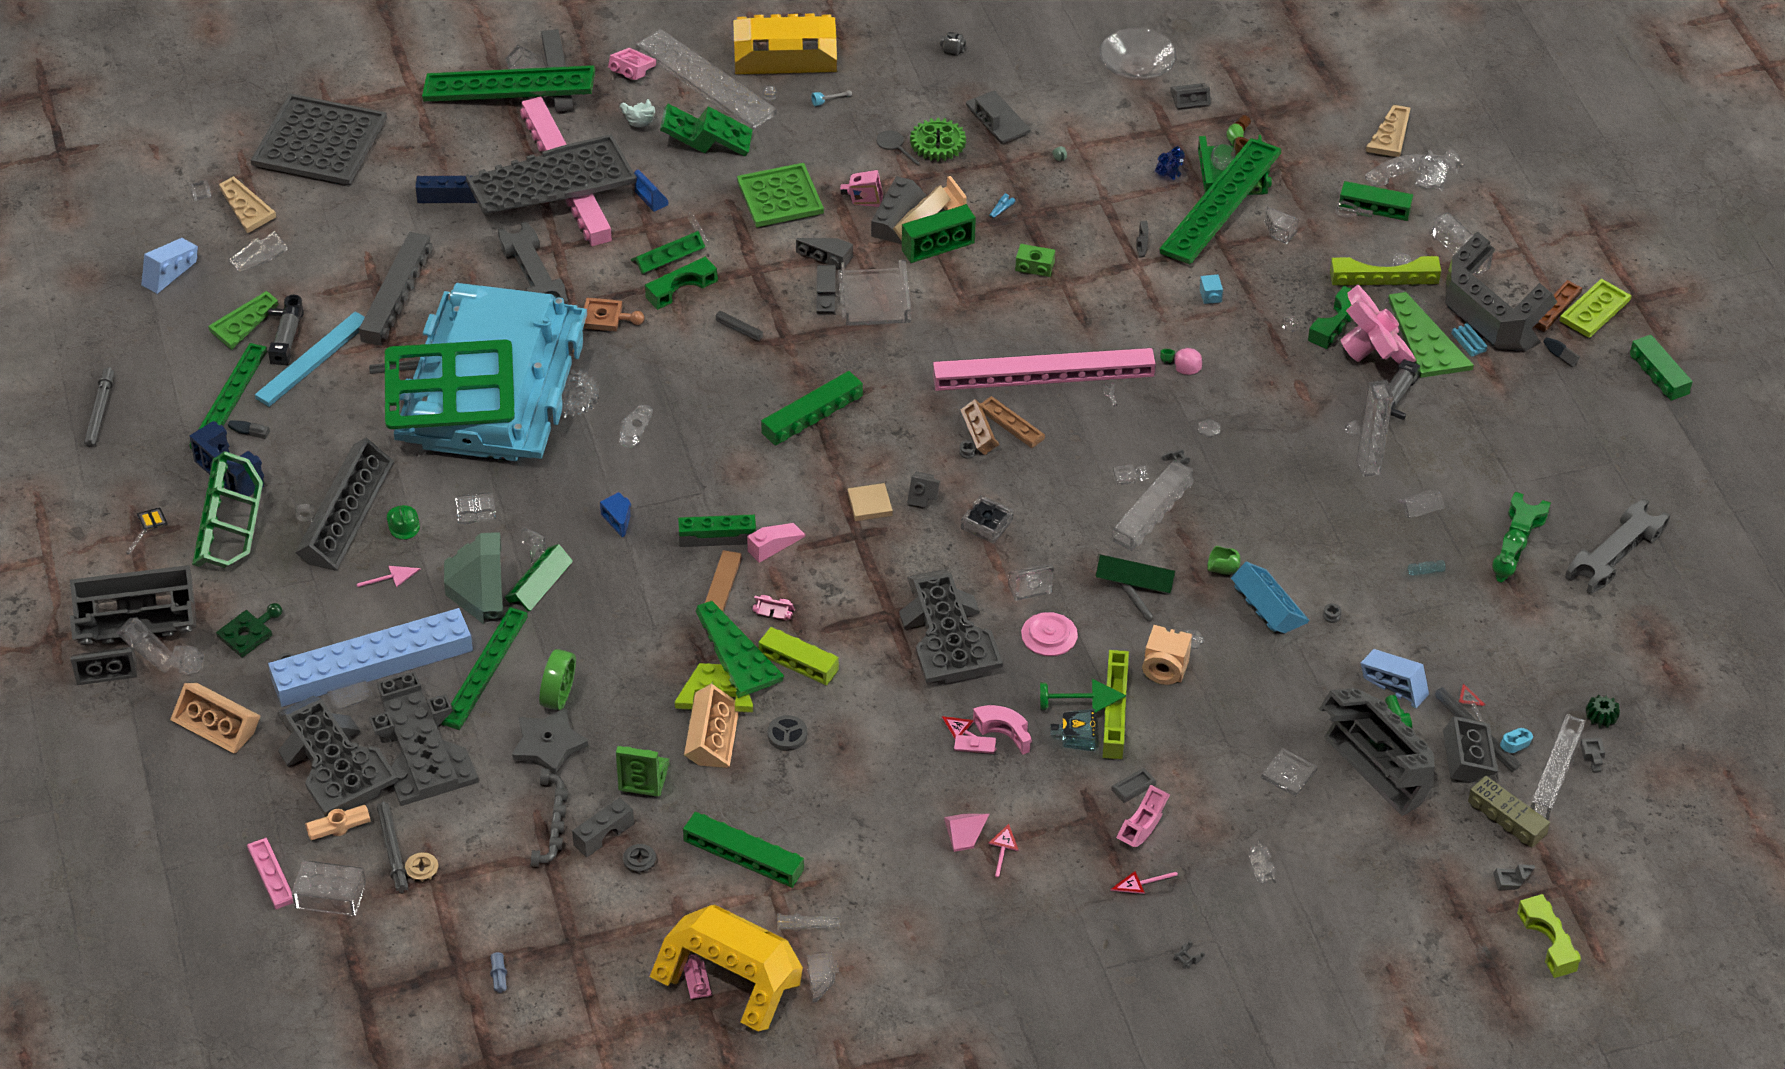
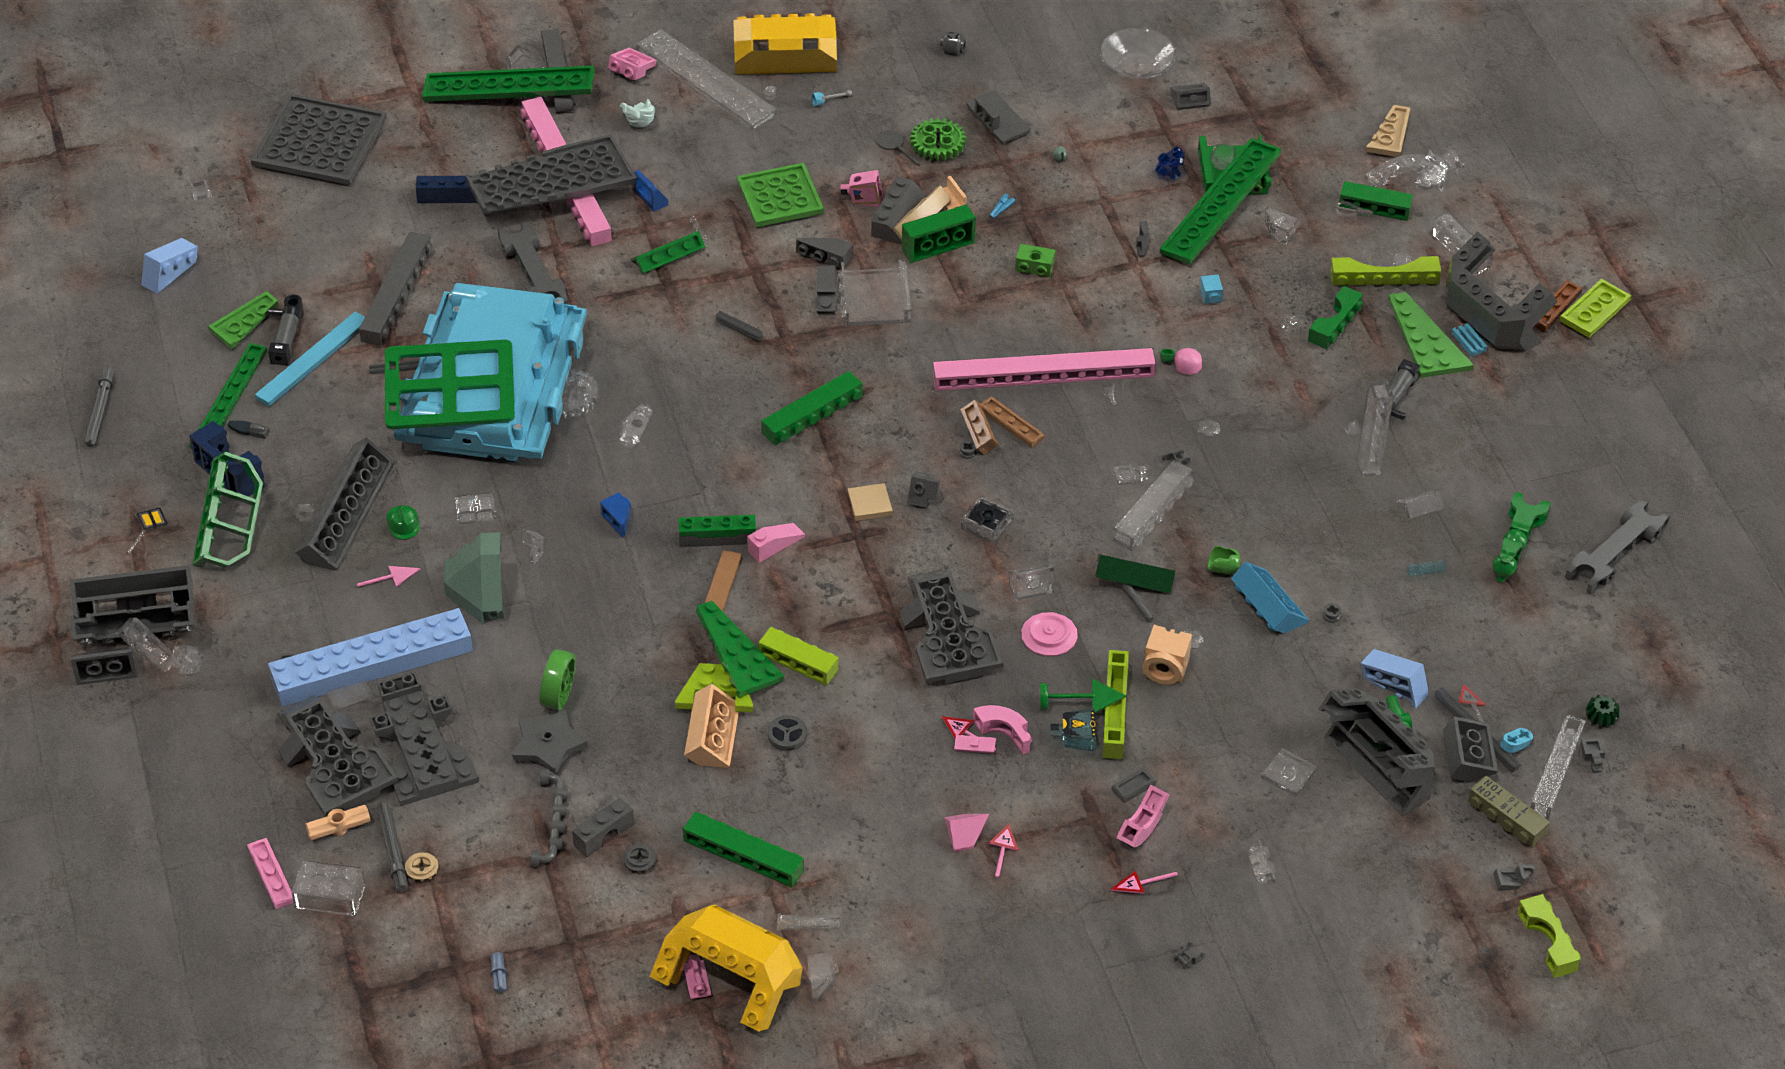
(214, 717): light nougat slope -> none
(246, 205): tan wing -> none
(247, 622): dark green plate -> none
(258, 252): clear slope -> none
(485, 667): green tile -> none
(540, 577): panel -> none
(612, 311): nougat plate -> none
(640, 771): bright green bracket -> none
(698, 273): green arch -> none
(706, 129): green bracket -> none
(781, 608): bright pink hinge -> none
(1236, 131): piece -> none
(1374, 330): bright pink plant -> none
(1560, 350): piece -> none
(1661, 367): green brick -> none

